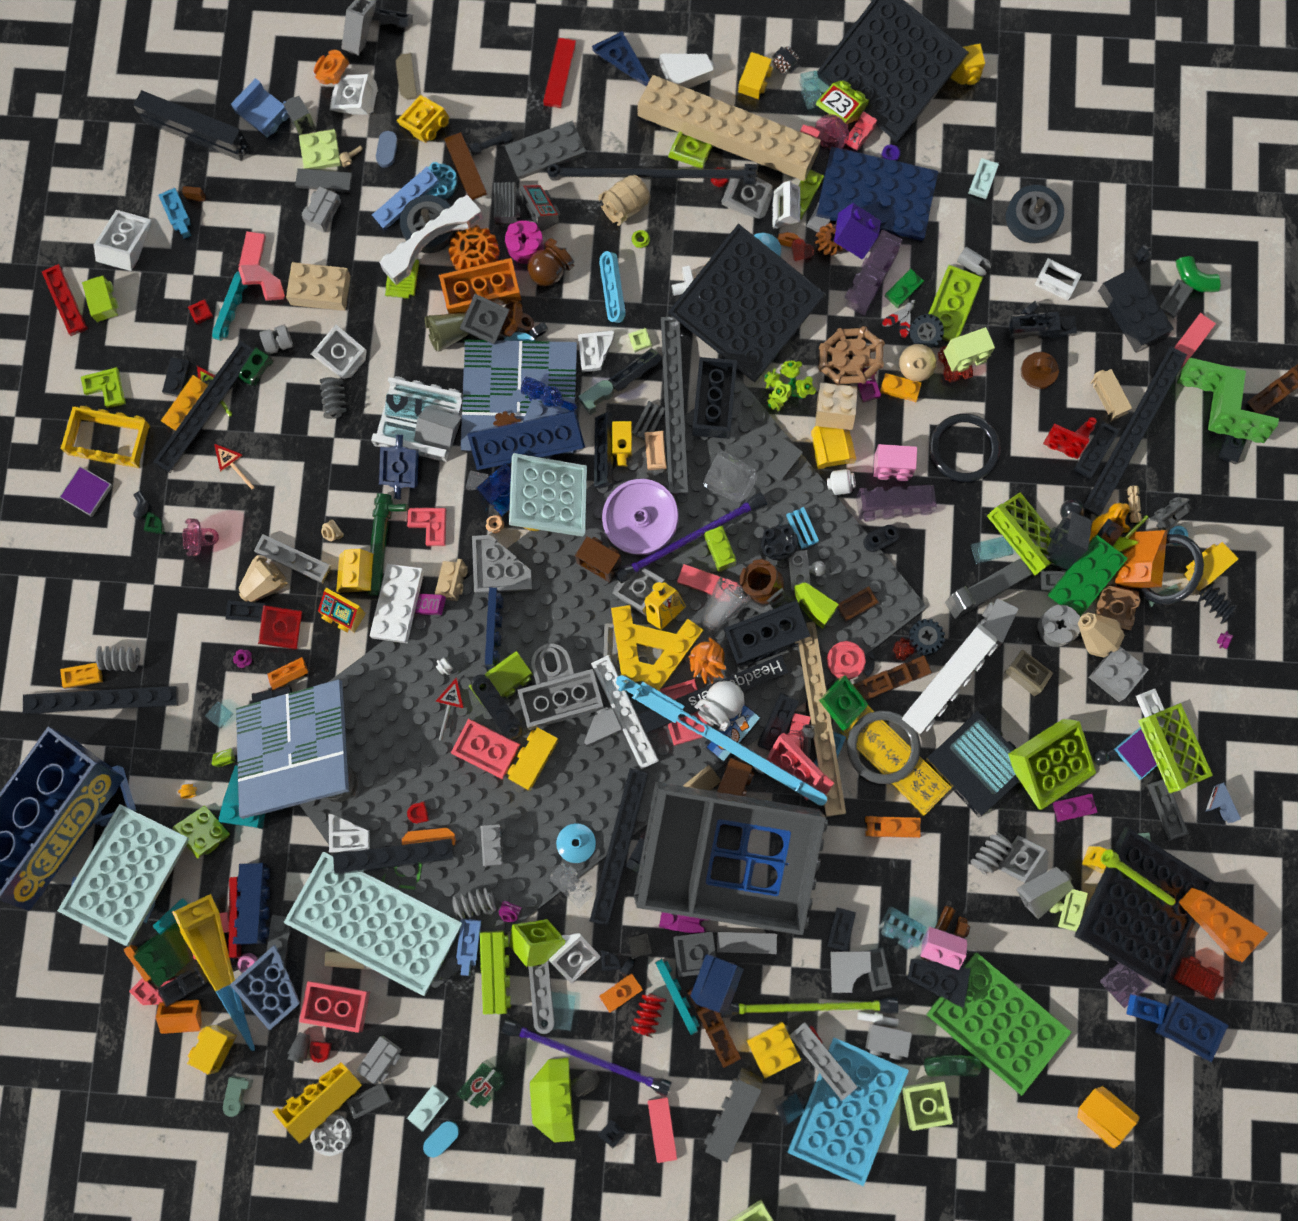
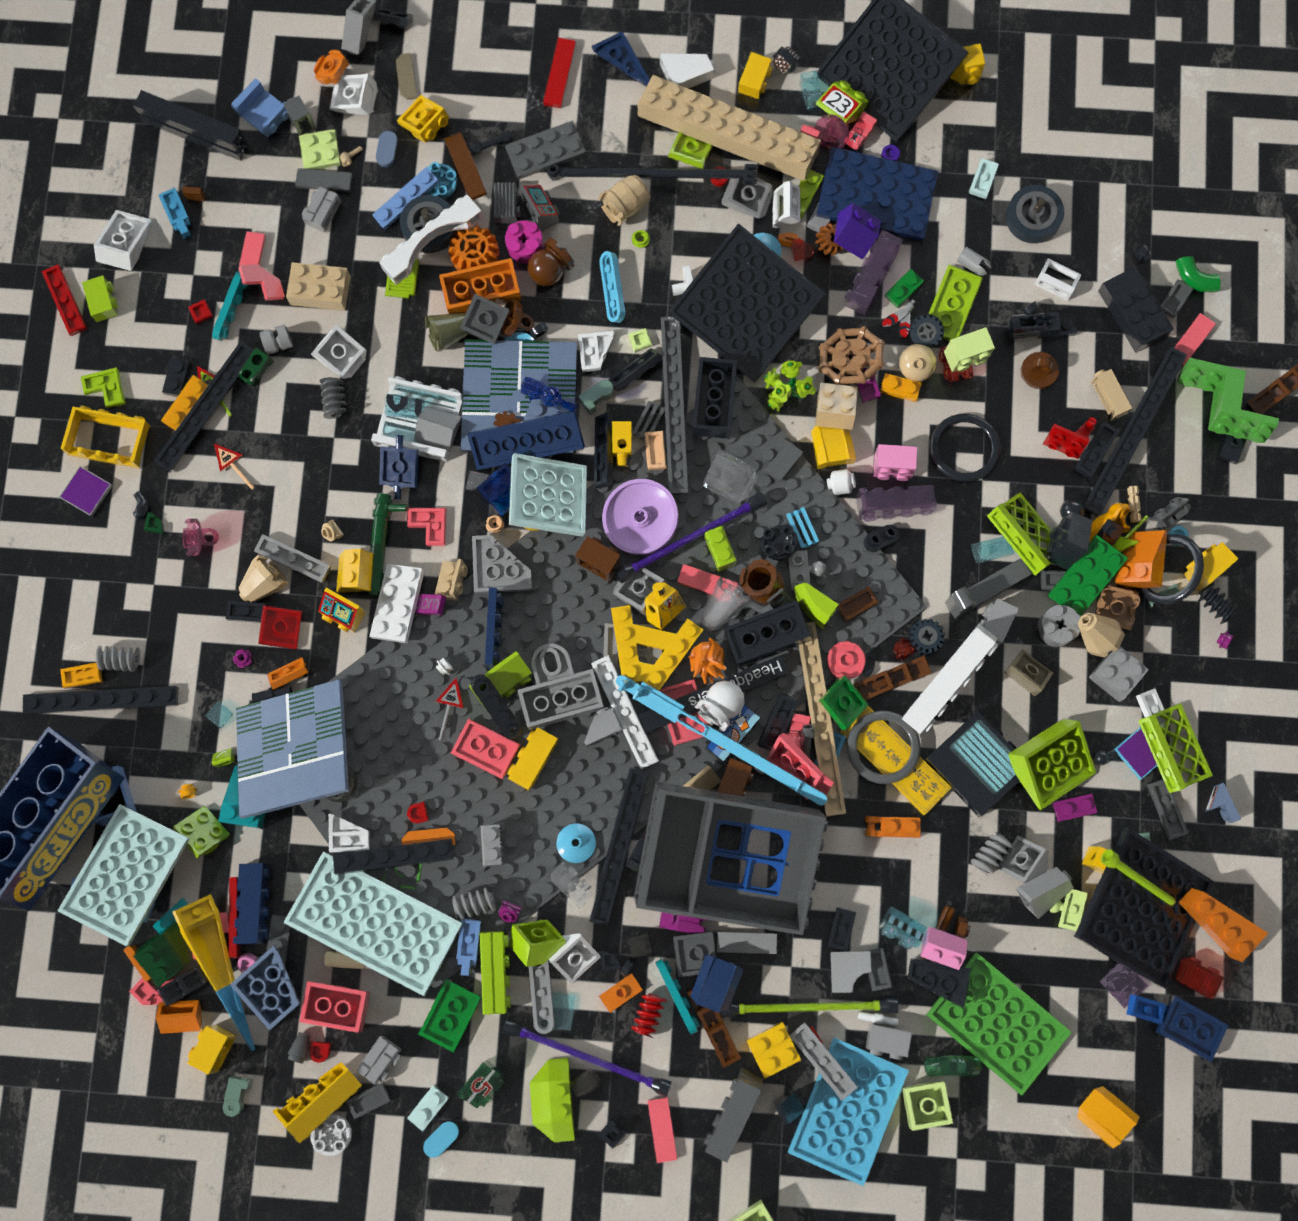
(449, 1015): none -> green plate

